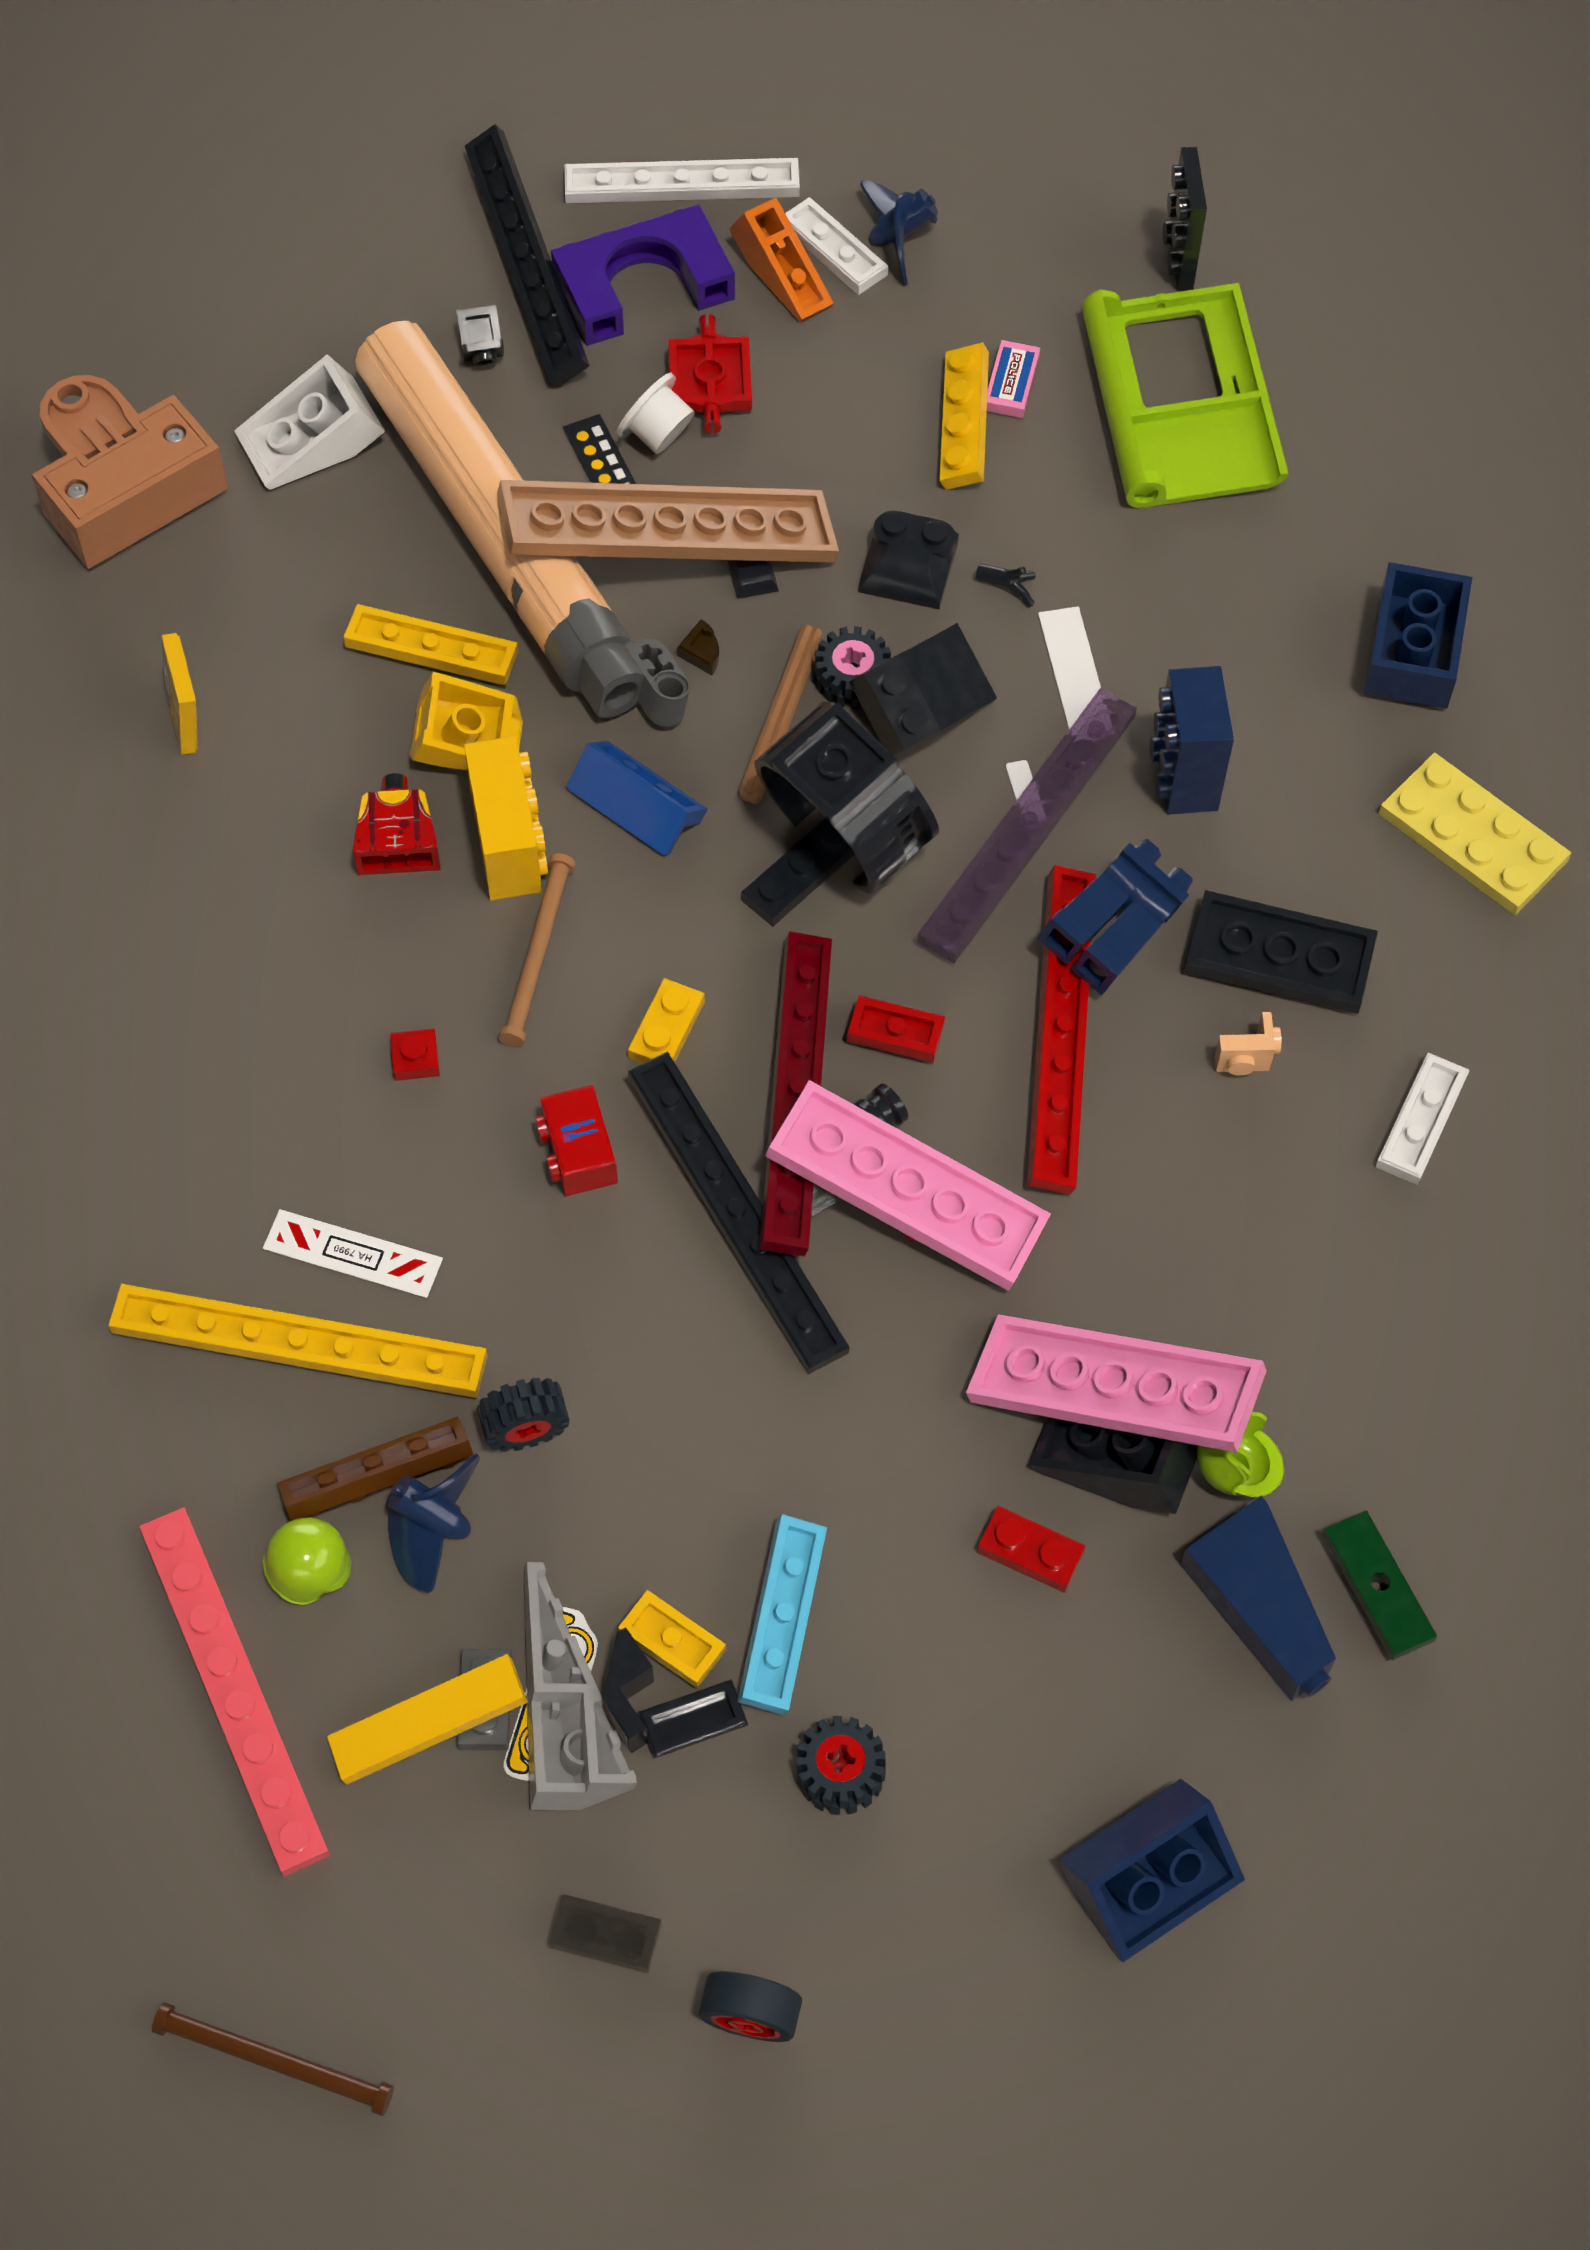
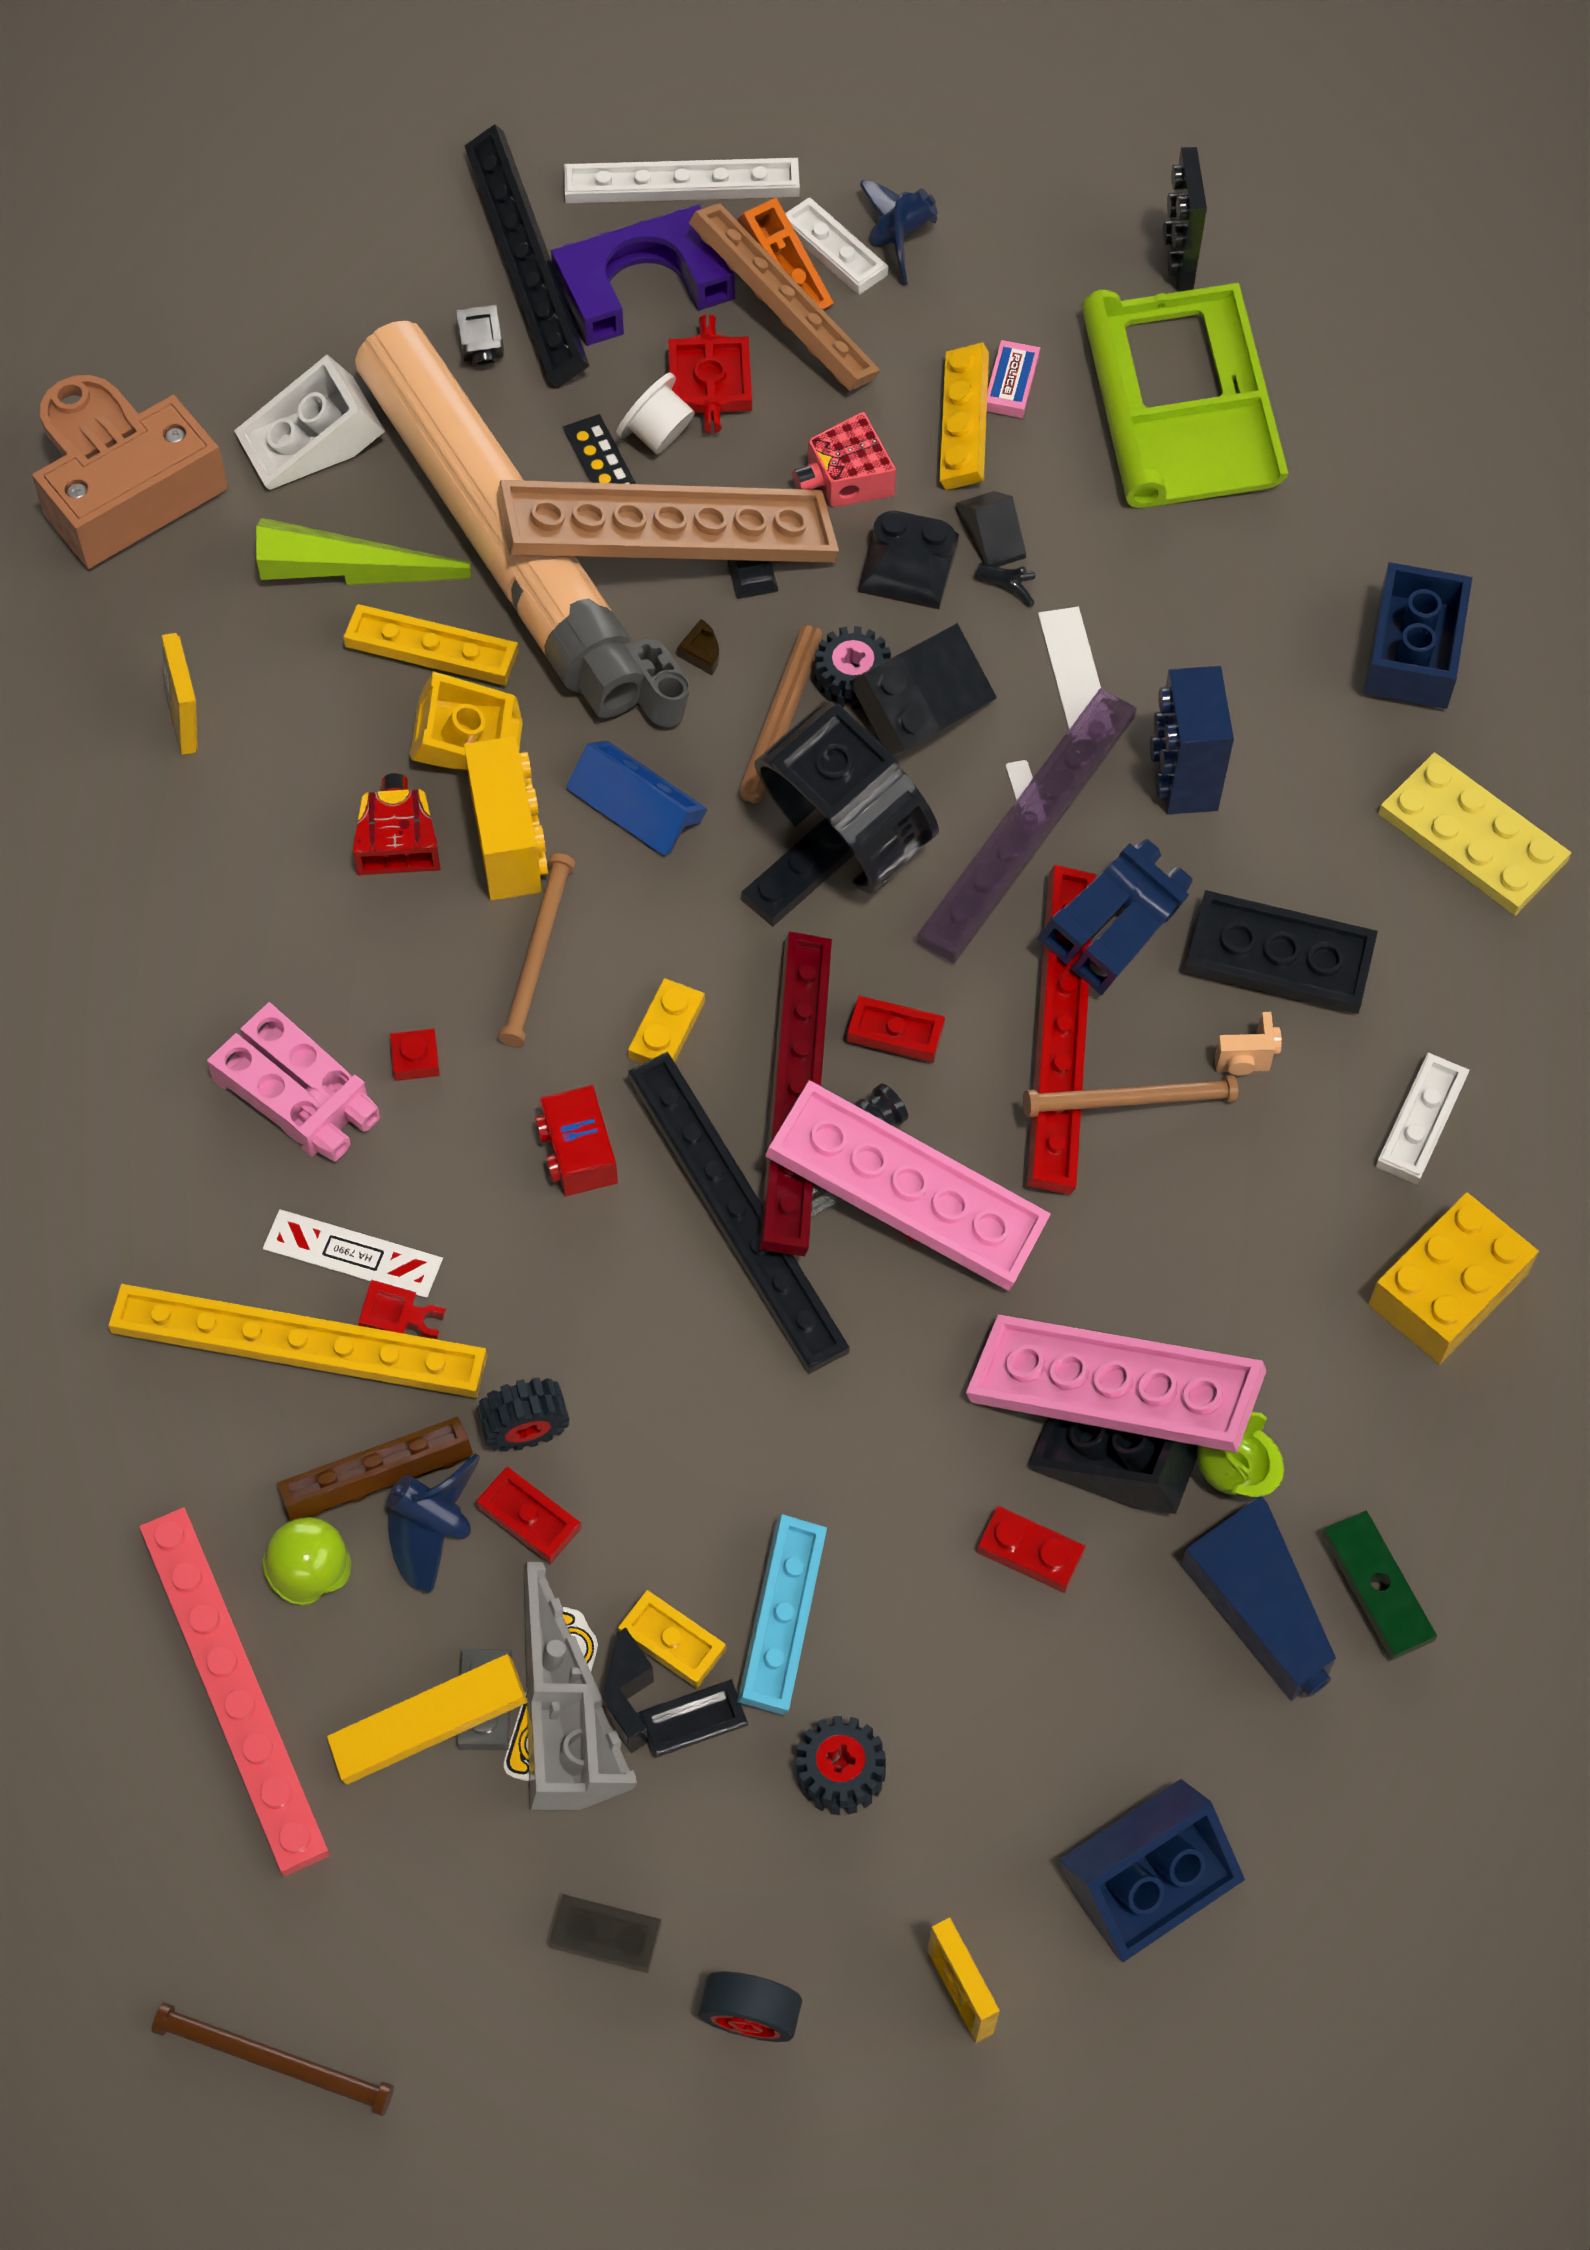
(294, 1083): none -> bright pink hips
(305, 552): none -> lime wedge
(393, 1310): none -> red plate
(528, 1515): none -> red plate
(784, 296): none -> medium nougat plate
(848, 464): none -> coral torso
(963, 1980): none -> yellow plate
(993, 527): none -> black slope
(1225, 1089): none -> medium nougat bar
(1453, 1278): none -> yellow brick

